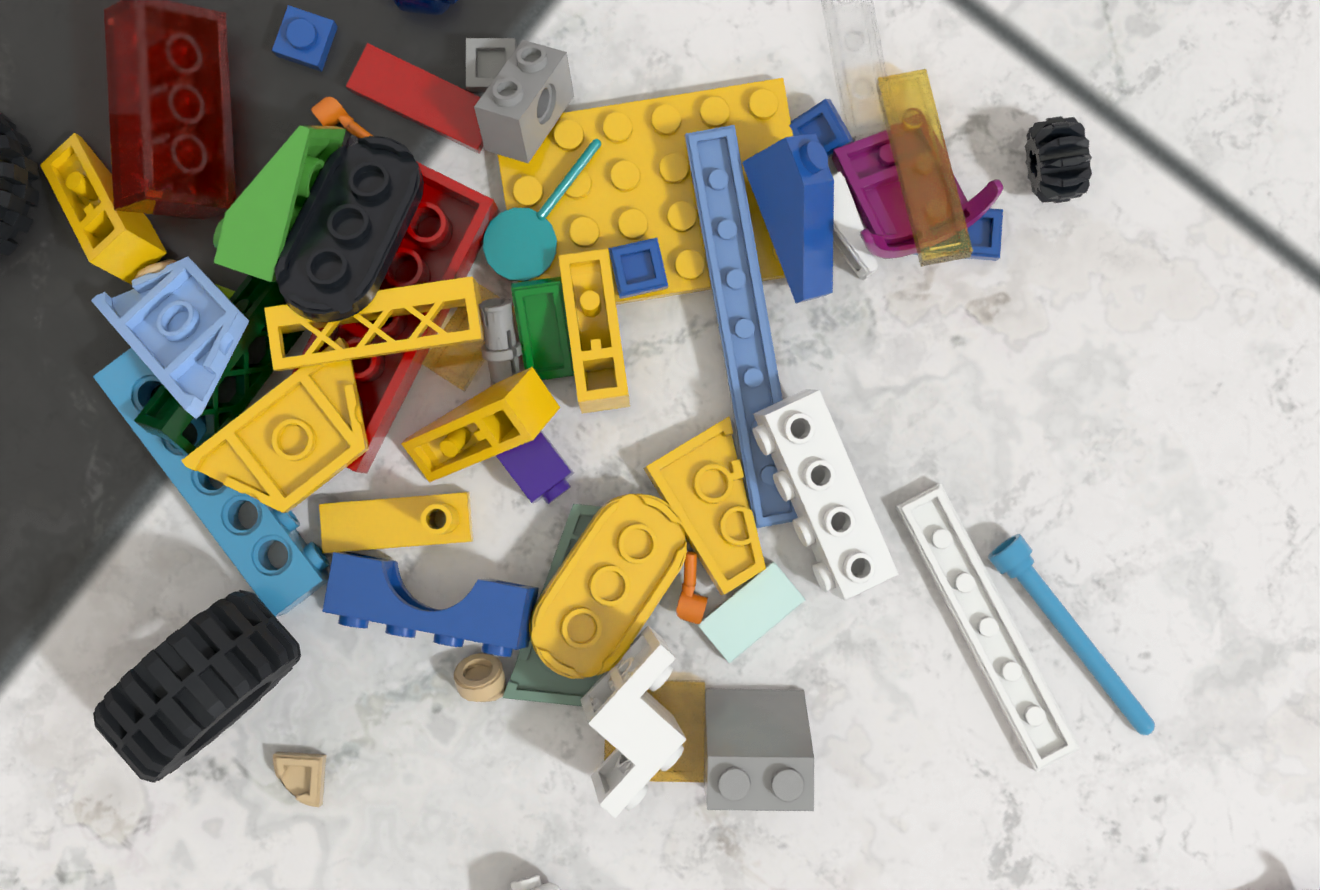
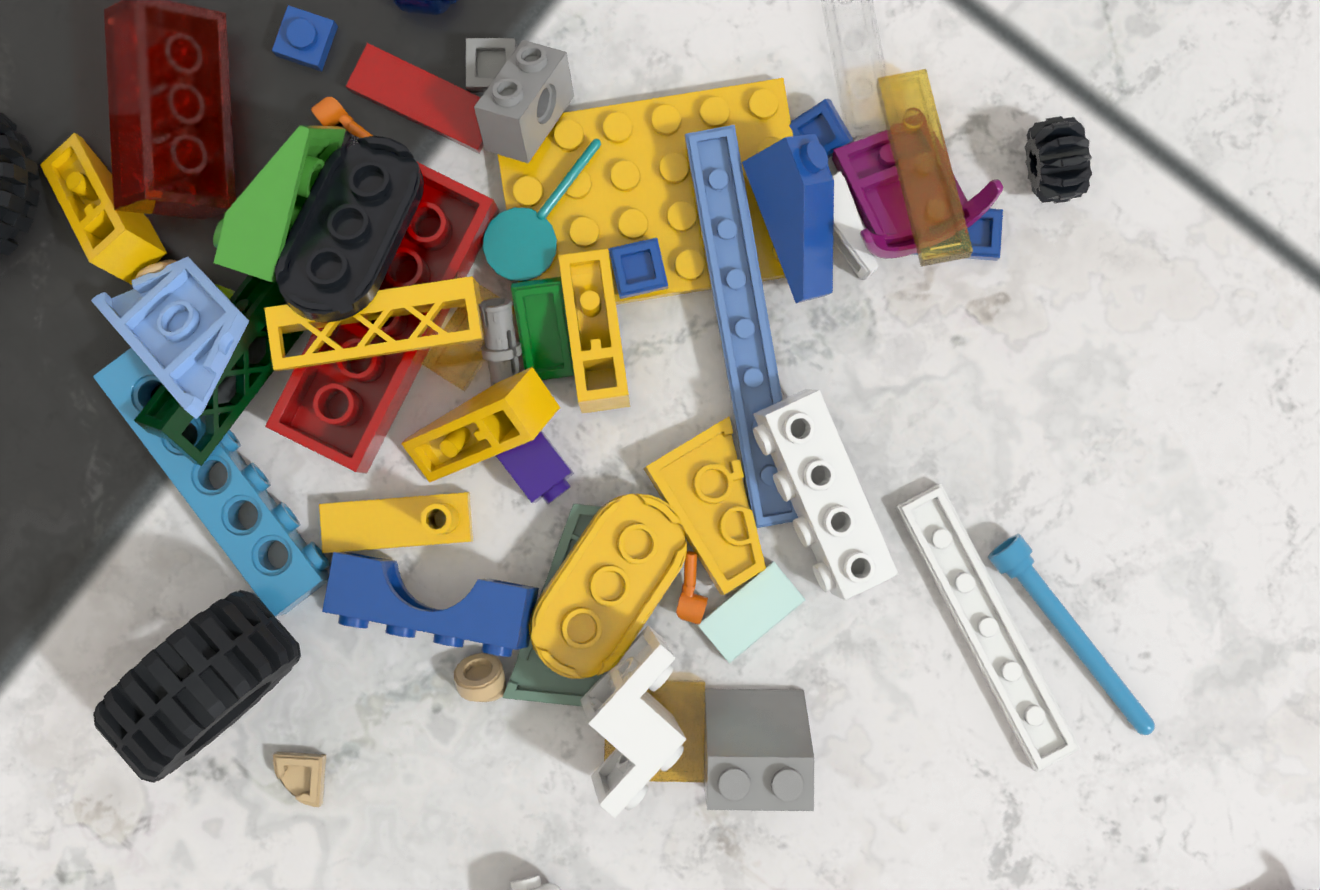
(289, 437): yellow wing -> none

